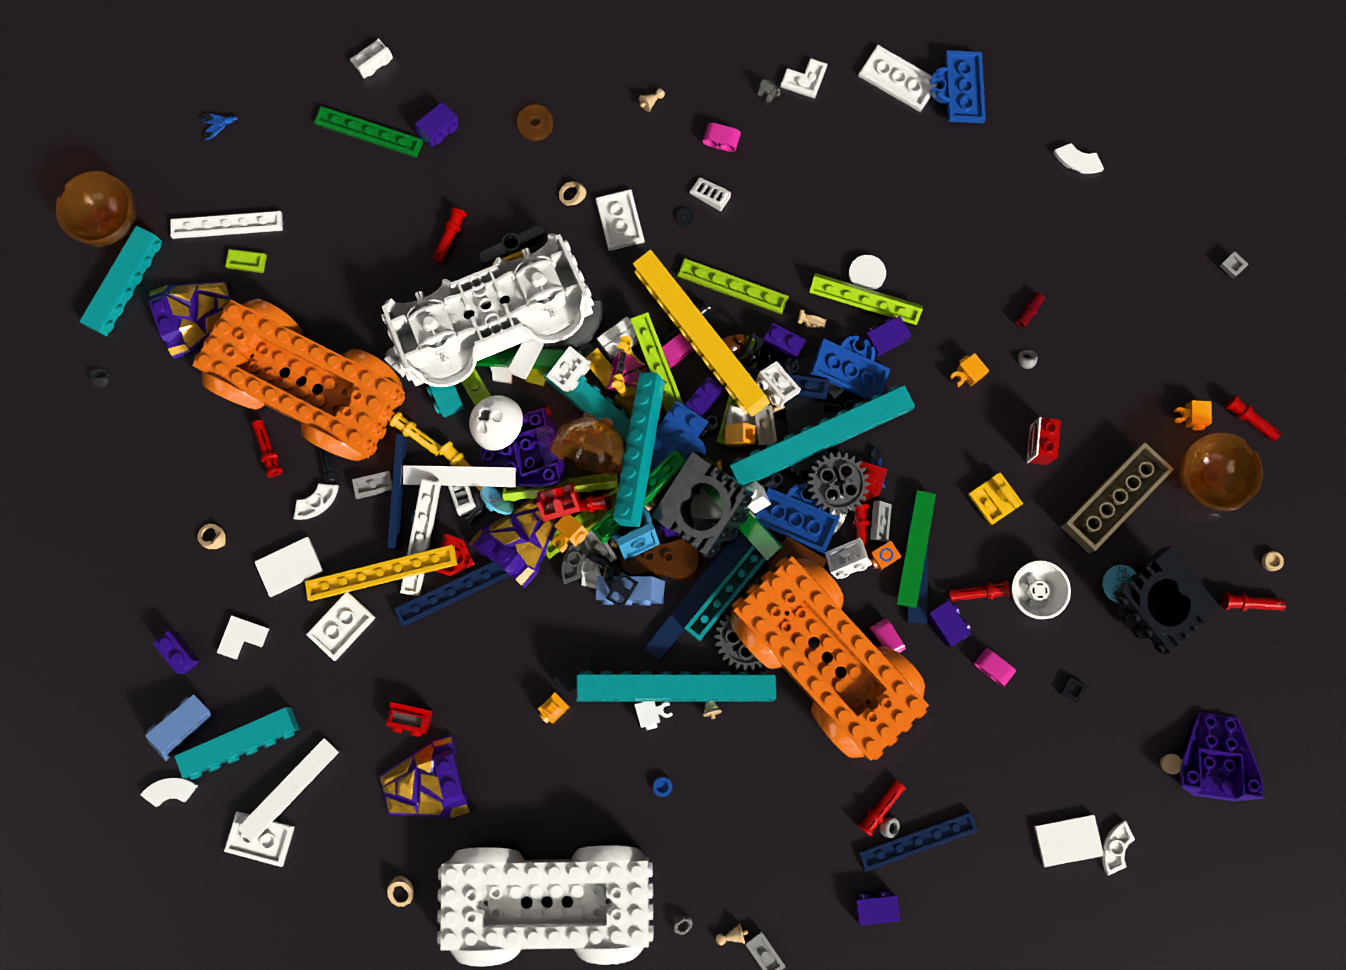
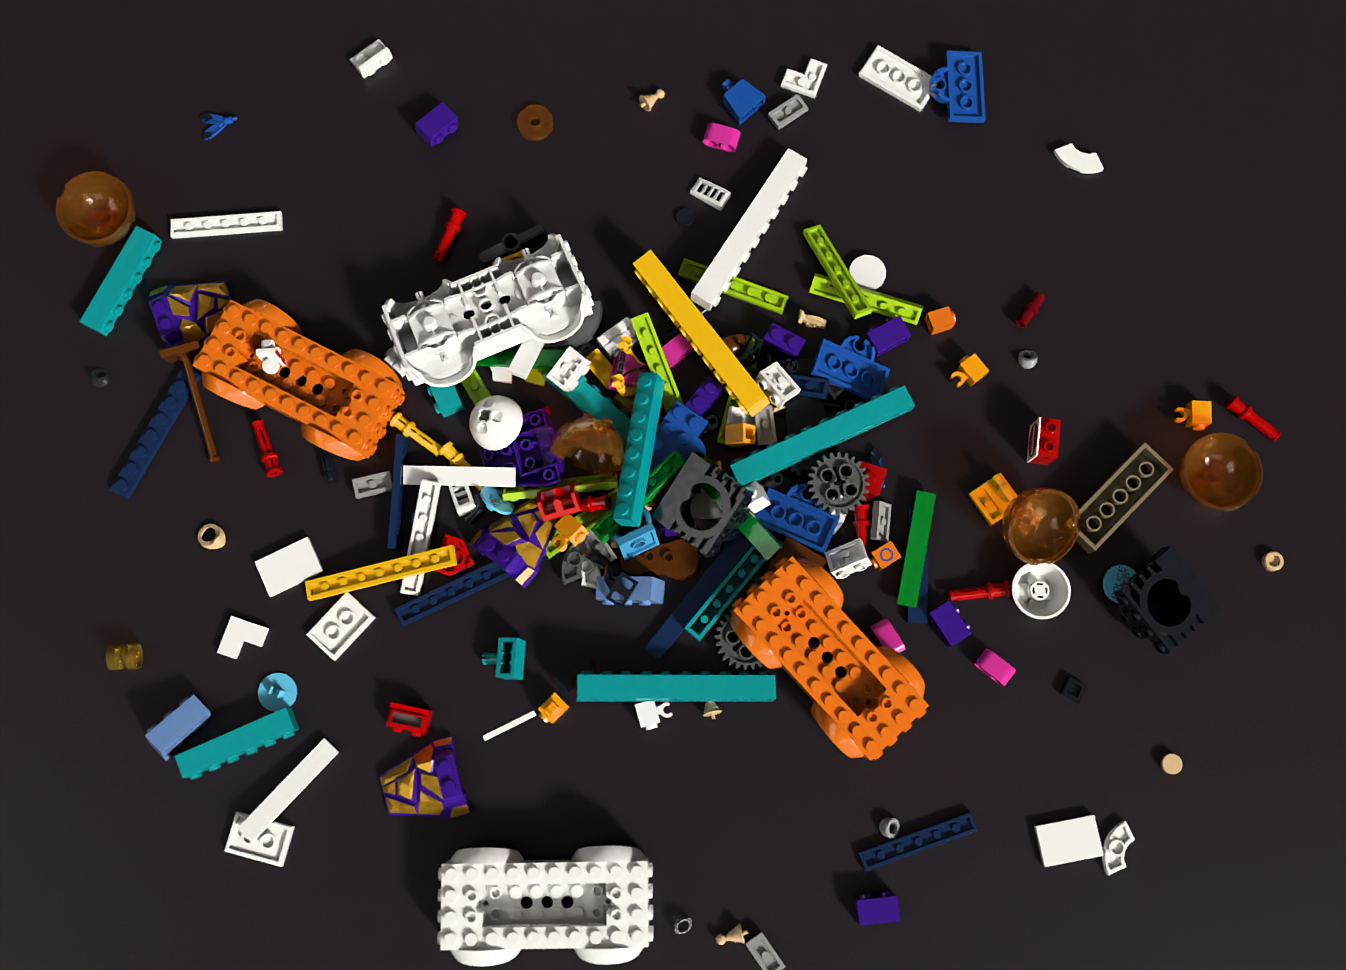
(123, 657): none -> clear yellow wheel
(154, 434): none -> dark blue plate
(169, 789): white tile -> none
(176, 652): dark purple brick -> none
(185, 353): none -> reddish brown tile
(246, 260): lime tile -> none
(270, 356): none -> white hips
(277, 691): none -> medium azure piece
(316, 503): white tile -> none
(368, 131): green tile -> none
(407, 885): tan piece -> none
(508, 659): none -> teal brick
(509, 725): none -> white sticker
(581, 193): tan piece -> none
(619, 220): white tile -> none
(662, 786): blue tile -> none
(742, 99): none -> blue torso
(749, 228): none -> white brick
(771, 89): clear smoke tile -> none
(788, 111): none -> light grey plate
(837, 271): none -> lime tile
(876, 815): red pin -> none
(940, 320): none -> orange brick
(1040, 525): none -> clear orange rock
(1220, 761): dark purple wedge -> none
(1233, 265): light grey plate -> none
(1244, 602): red pin -> none

